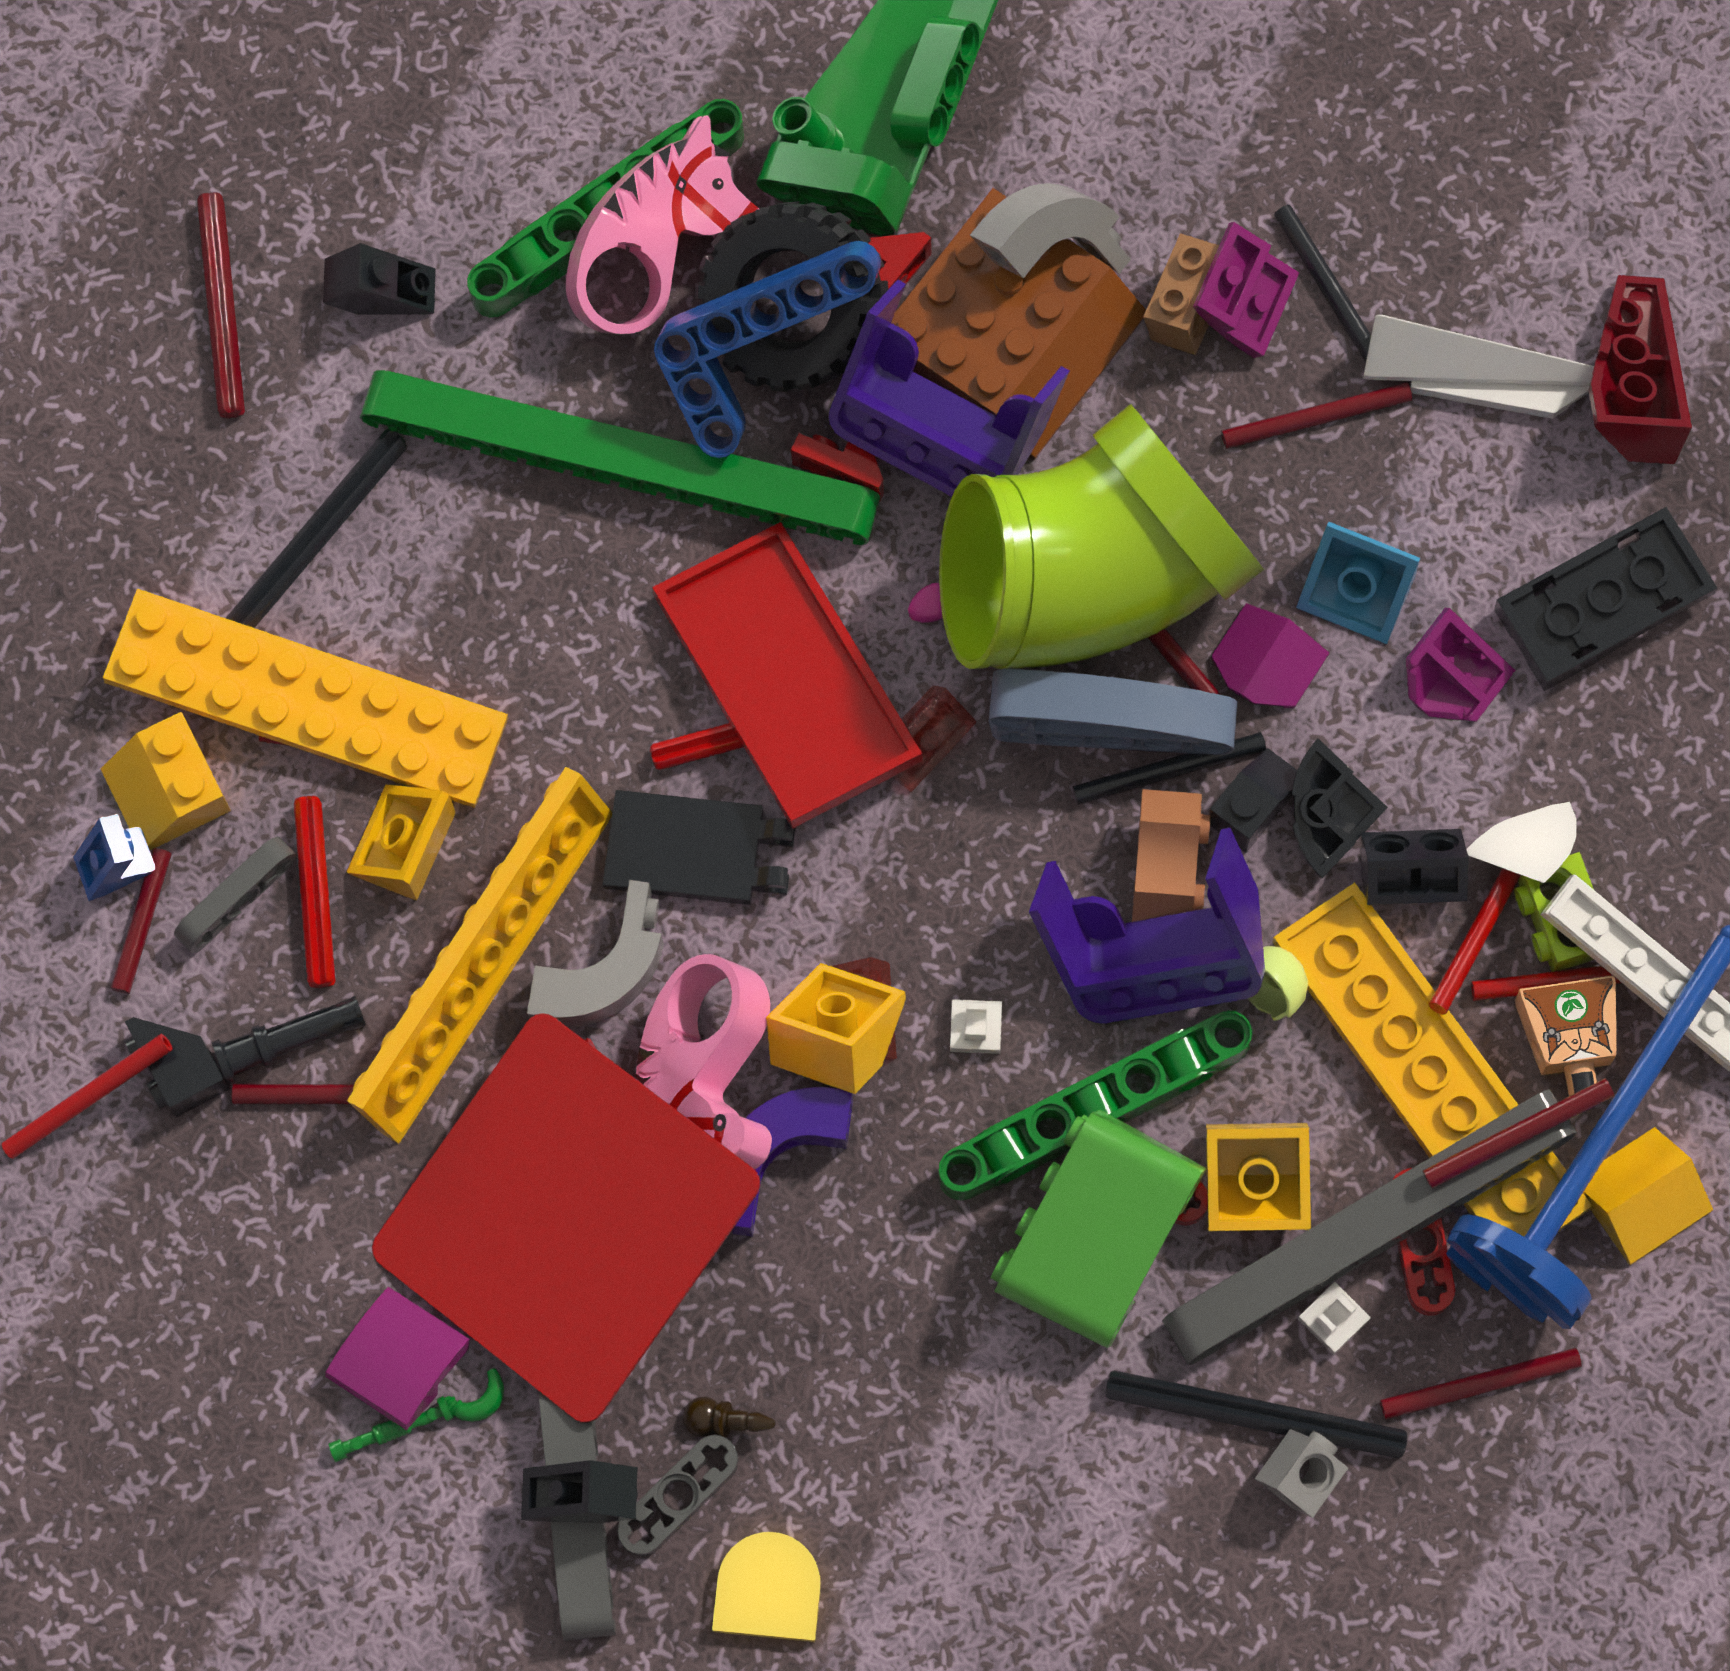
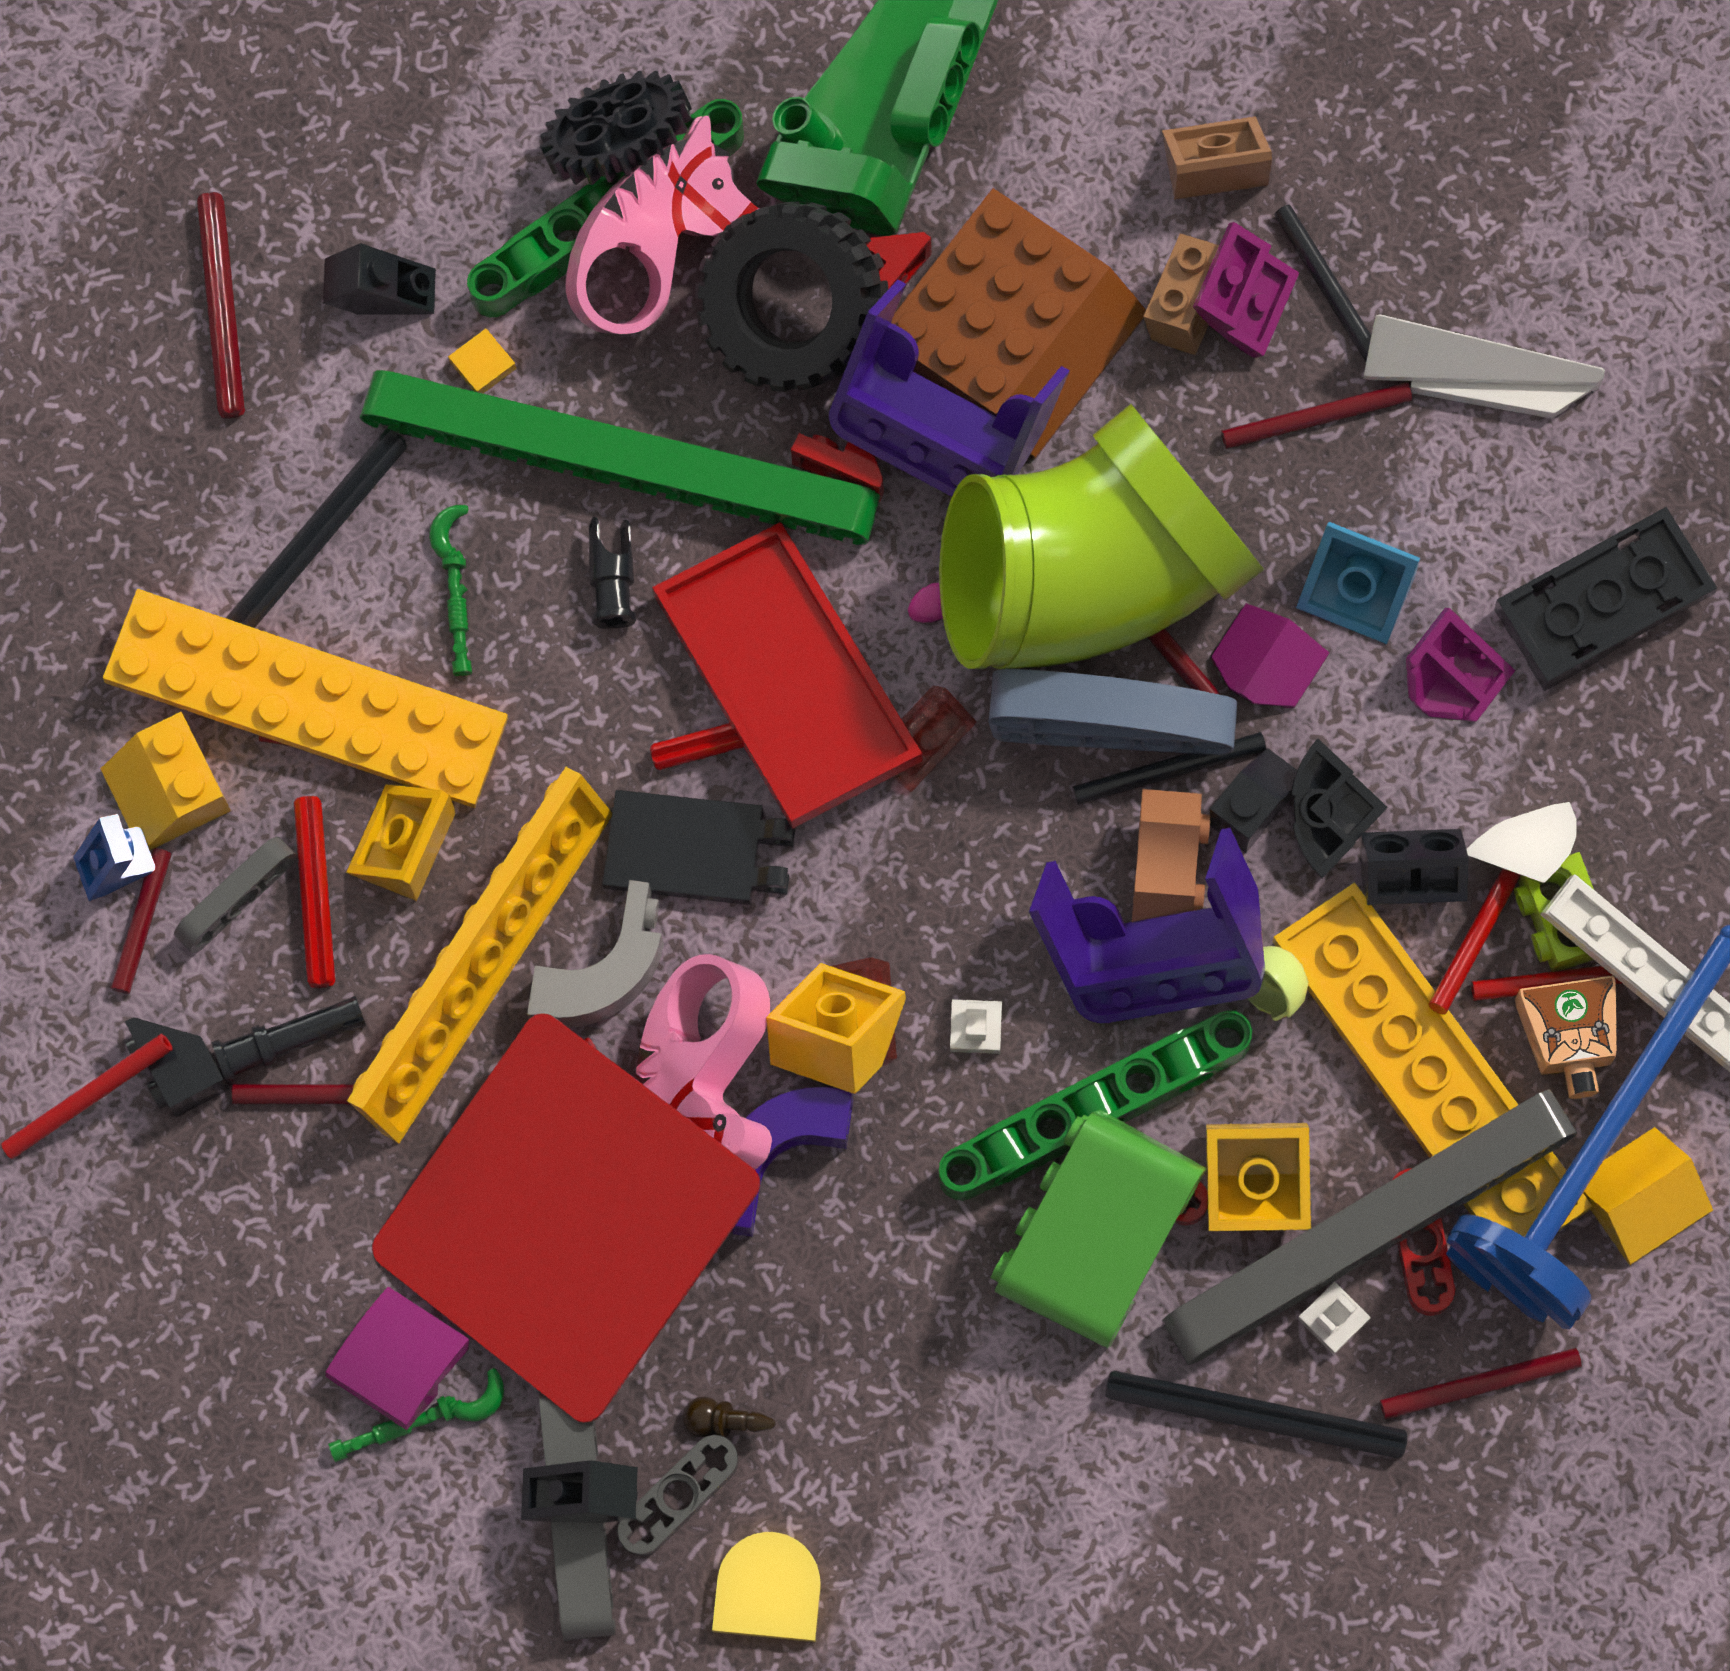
(453, 562): none -> green piece
(482, 362): none -> yellow tile
(611, 578): none -> black piece
(615, 127): none -> black gear
(749, 326): blue beam -> none
(1042, 215): light grey arch -> none
(1217, 157): none -> medium nougat slope
(1282, 1471): light grey brick -> none
(1518, 1133): dark red piece -> none
(1638, 375): dark red wedge -> none

